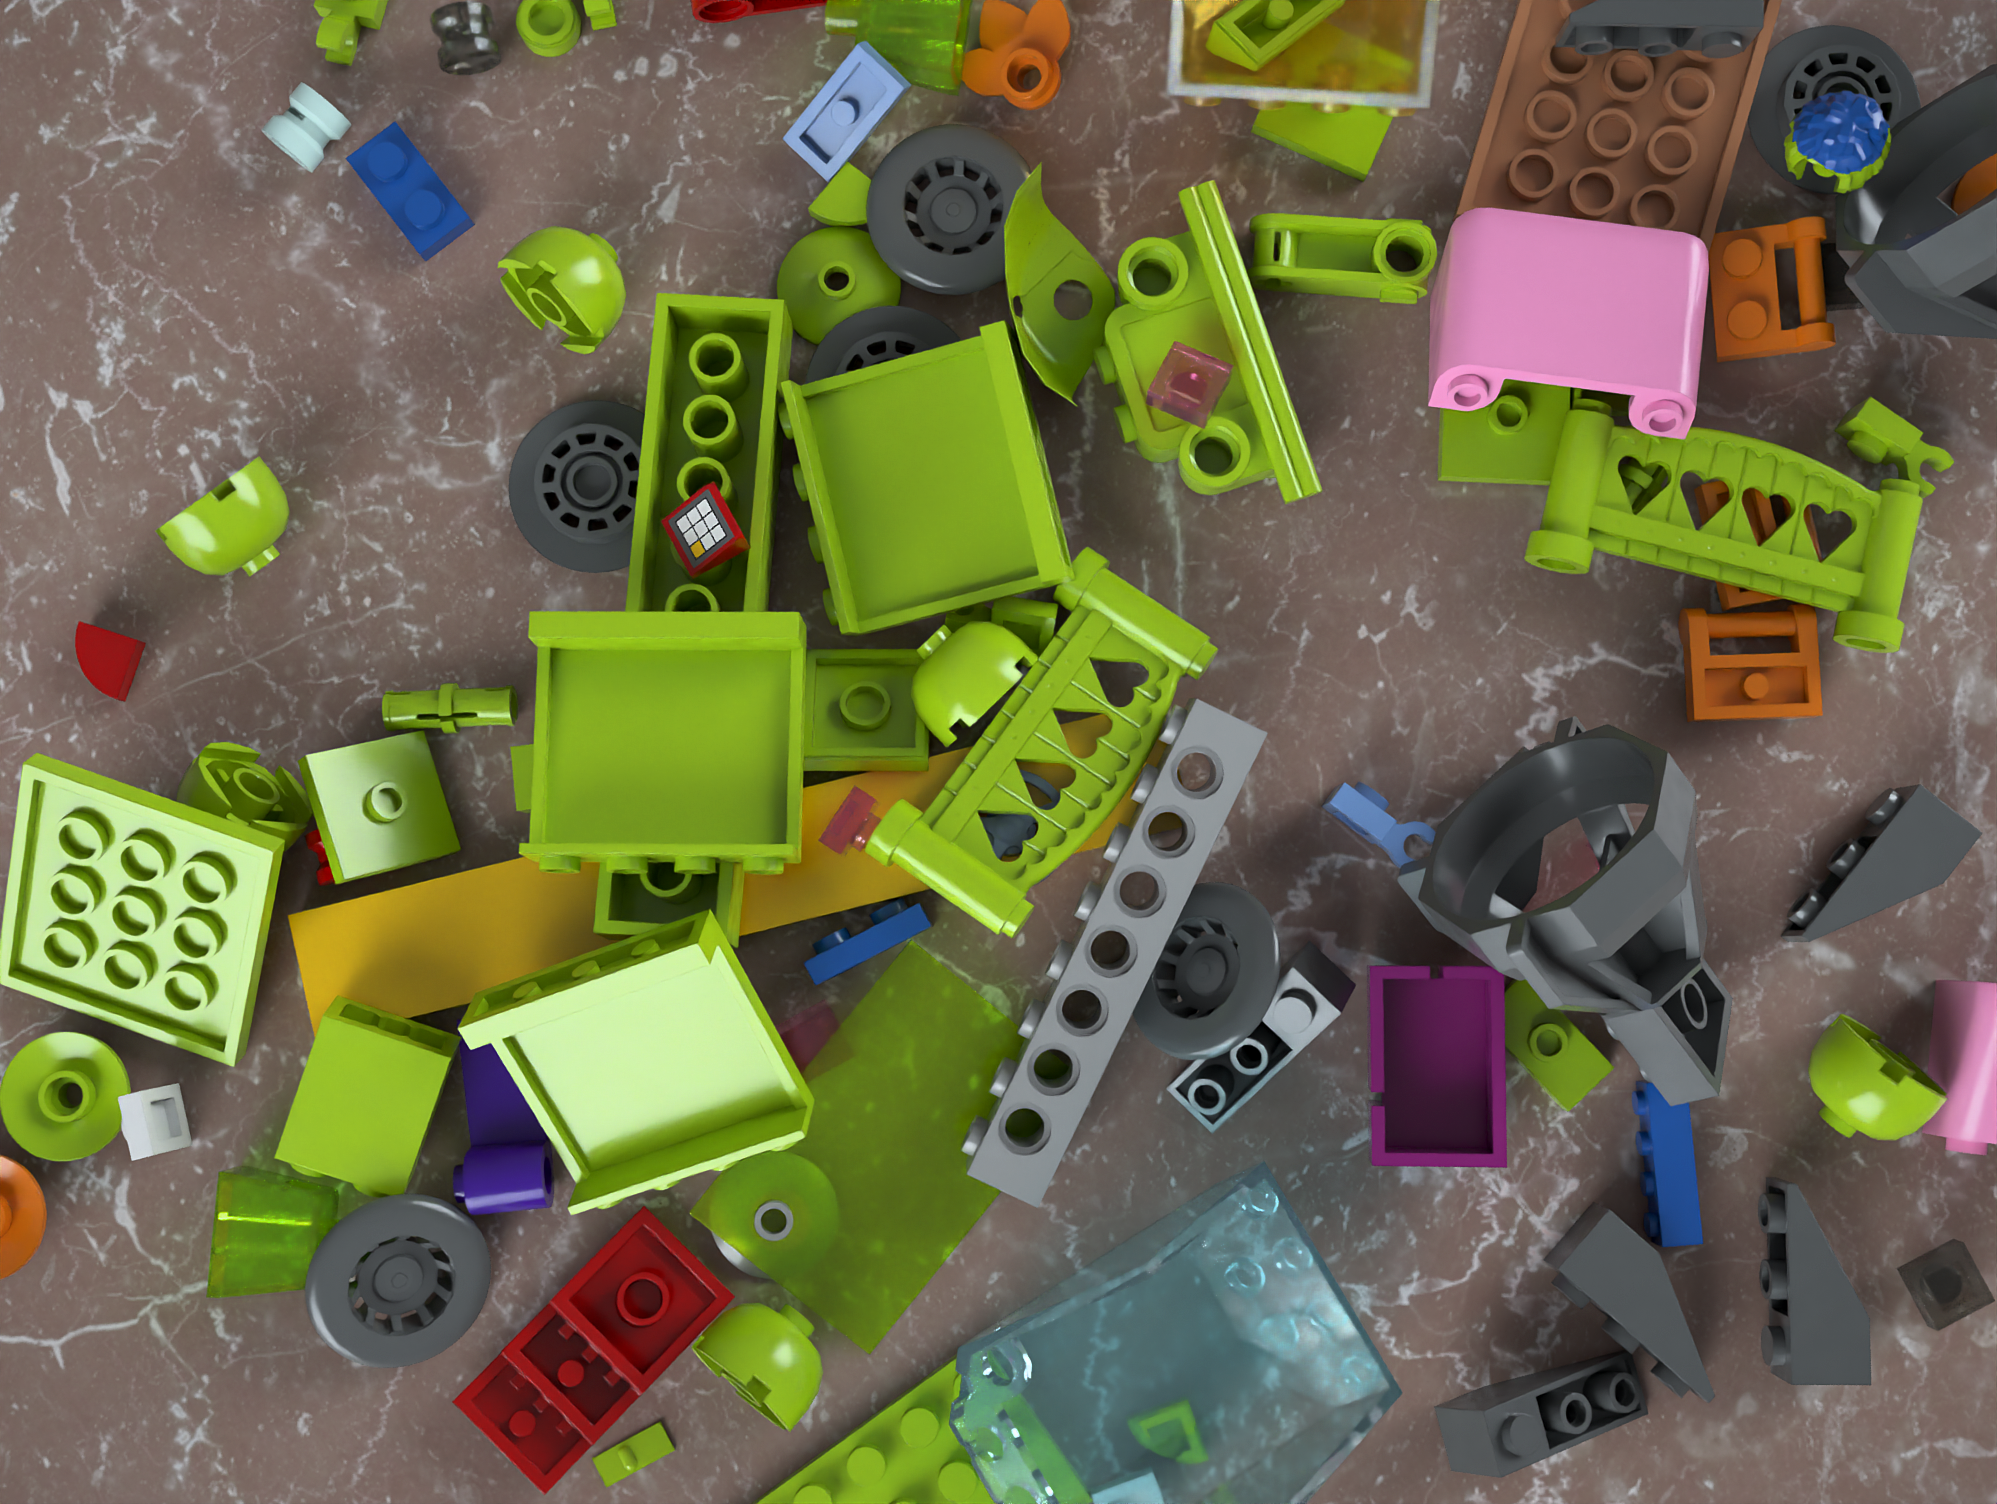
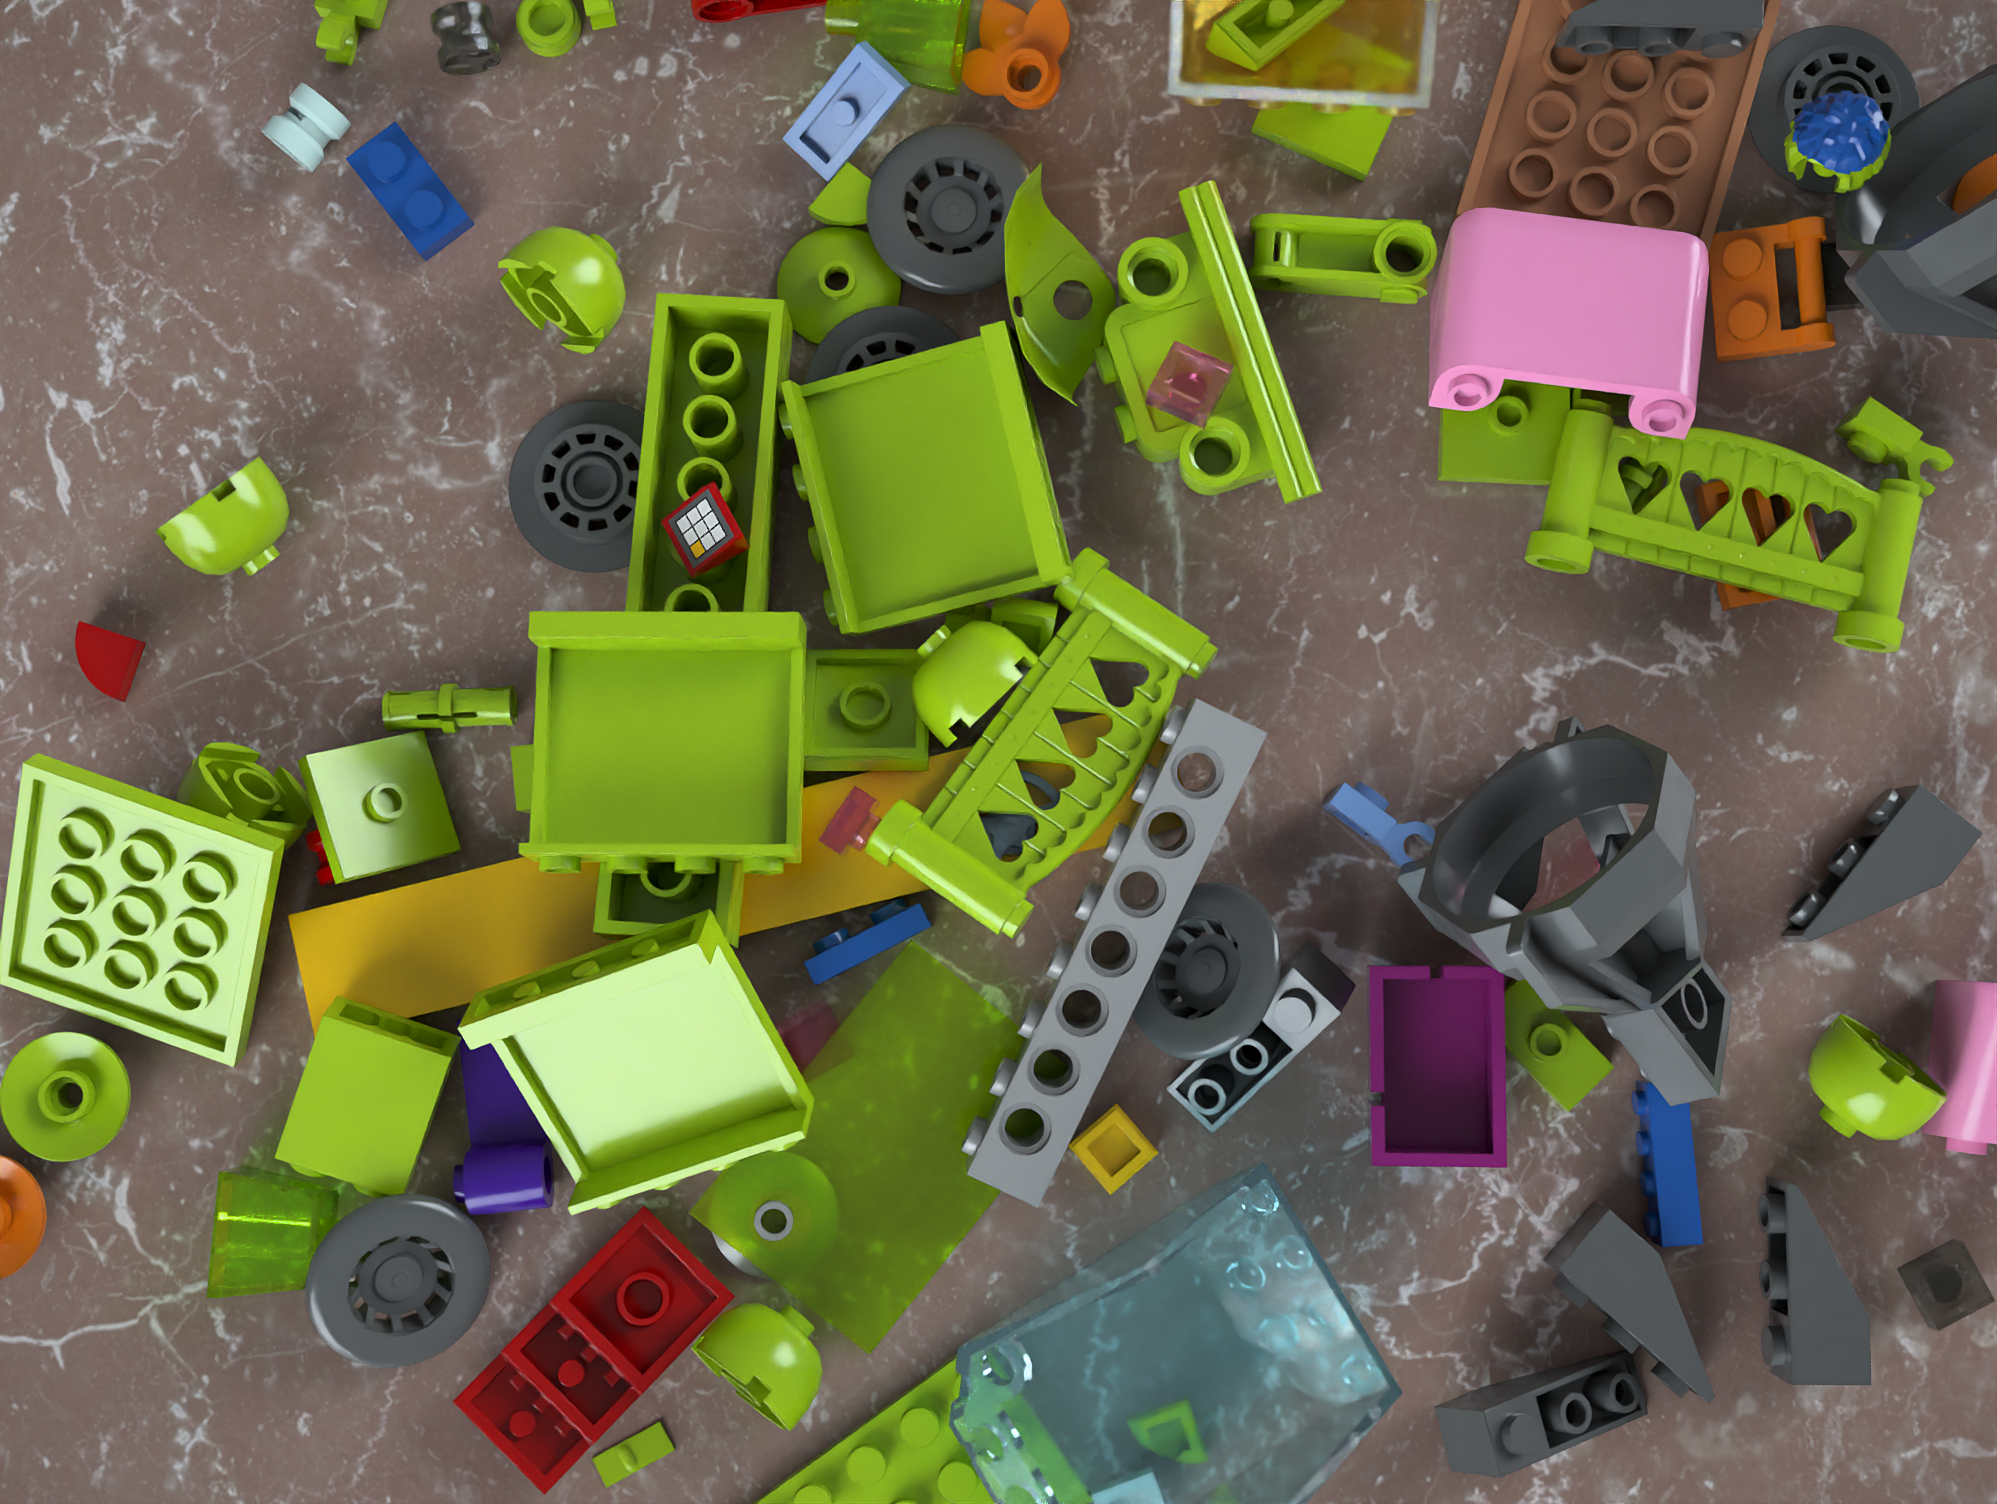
(154, 1121): white plate -> none
(1113, 1148): none -> yellow tile
(1751, 683): orange plate -> none

